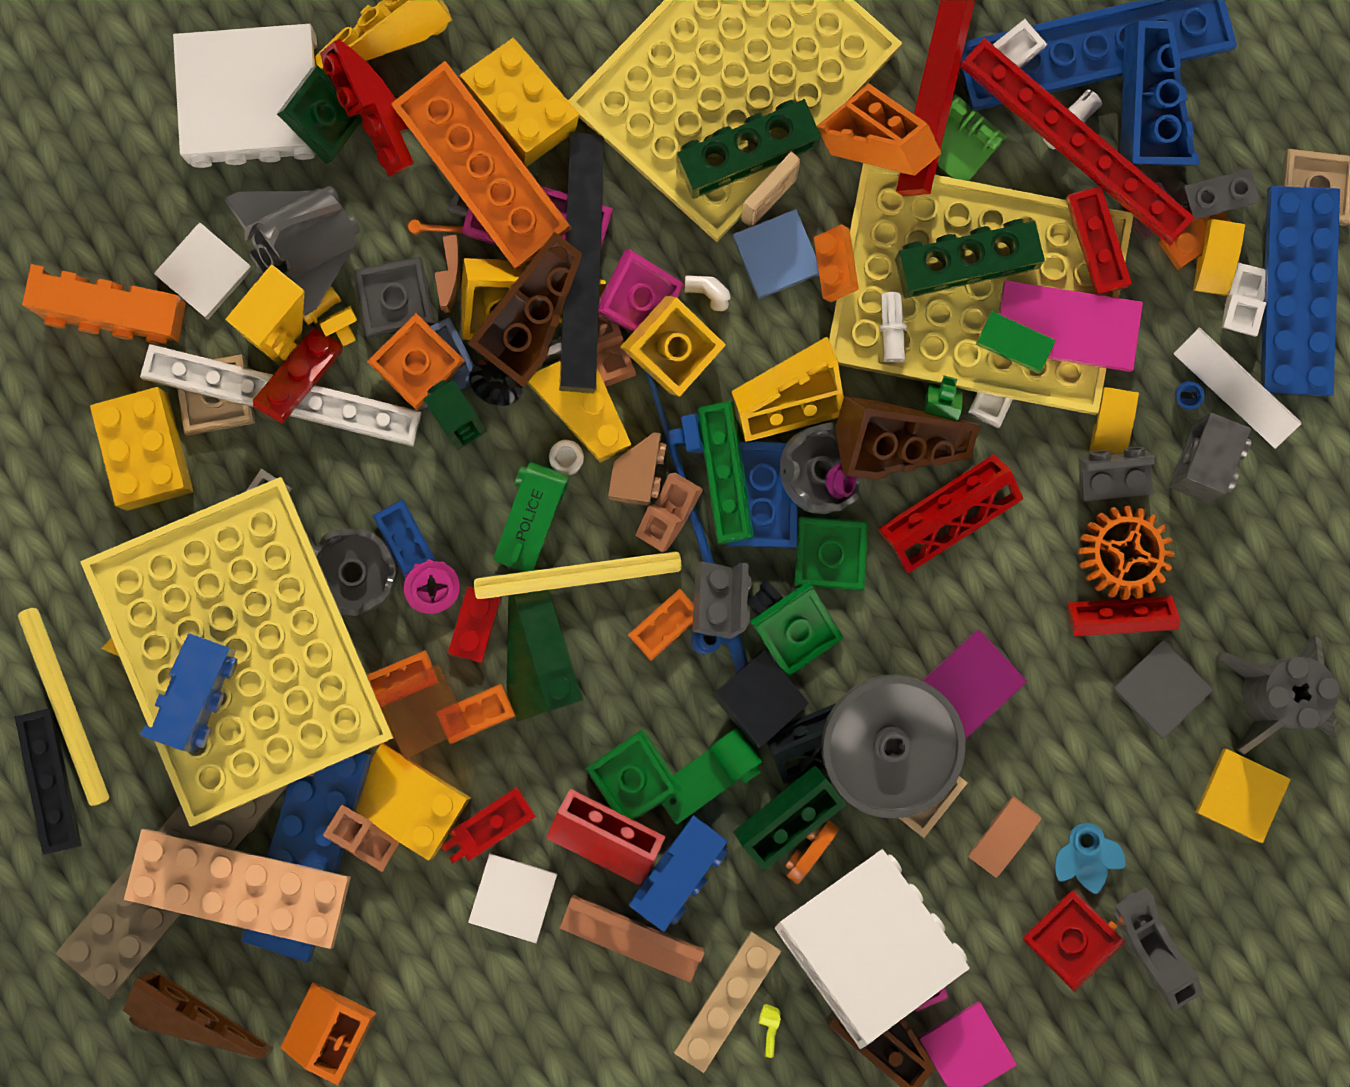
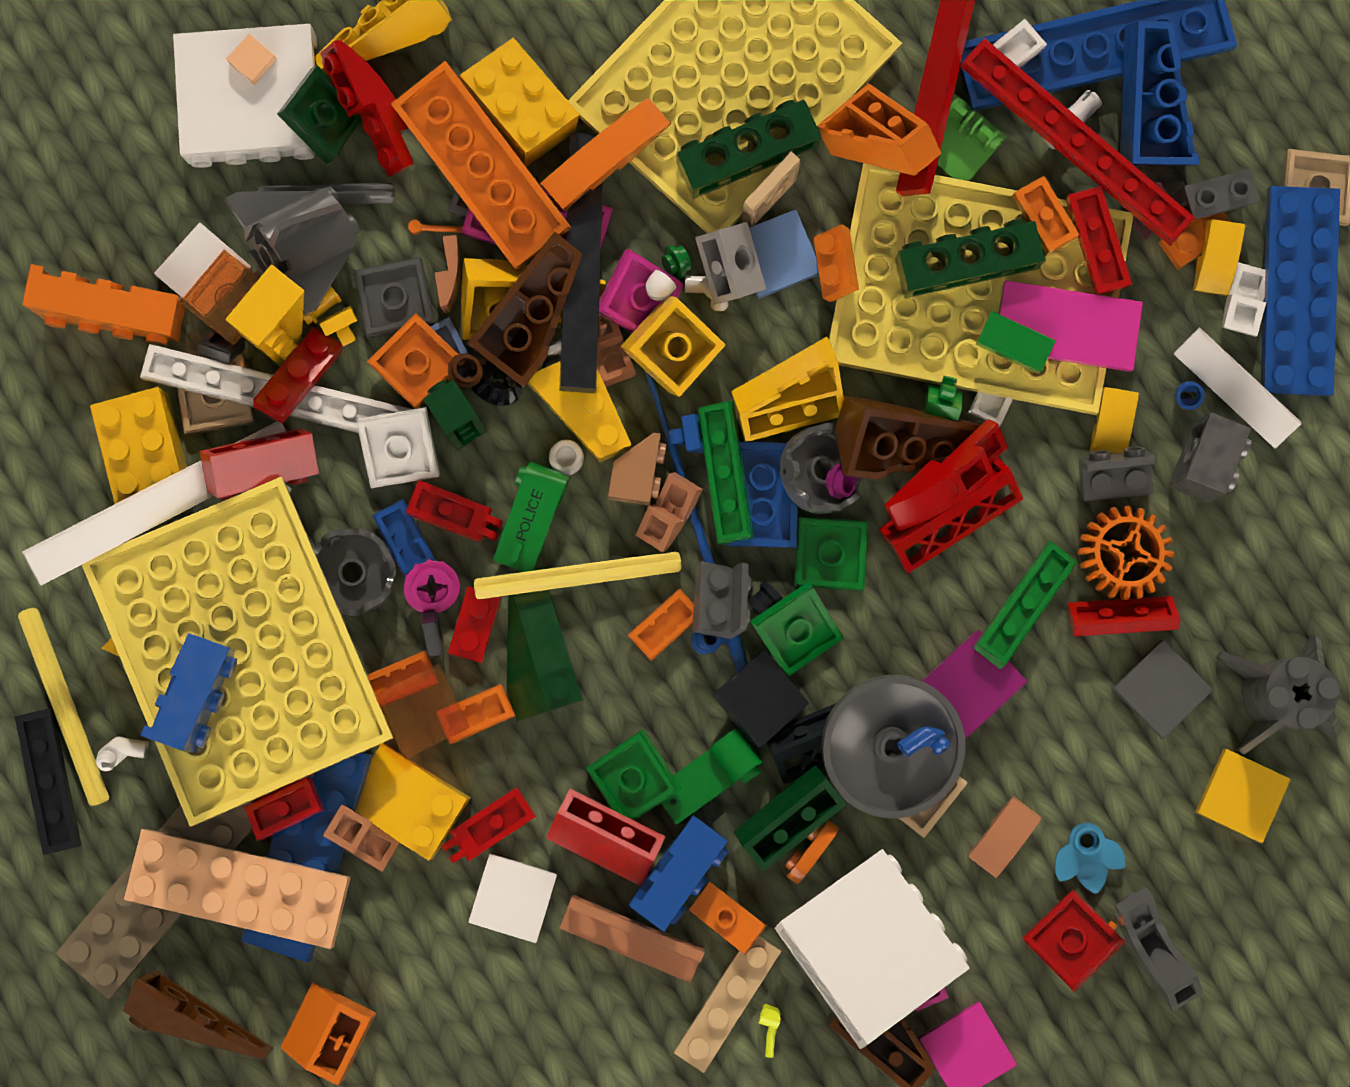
(118, 750): none -> white arm
(123, 520): none -> white tile
(219, 293): none -> clear orange tile
(219, 349): none -> black tile
(251, 59): none -> light nougat tile
(256, 461): none -> brick
(284, 808): none -> red plate
(348, 193): none -> dark grey axle
(398, 447): none -> white tile
(432, 633): none -> black tile
(452, 512): none -> red hinge
(468, 367): none -> reddish brown cone
(605, 153): none -> orange slope
(659, 286): none -> white hinge
(676, 261): none -> green plate
(727, 918): none -> orange plate
(730, 263): none -> light grey brick
(892, 327): white axle -> none
(924, 737): none -> blue arm
(947, 483): none -> red slope
(1025, 605): none -> green tile
(1041, 205): none -> orange plate

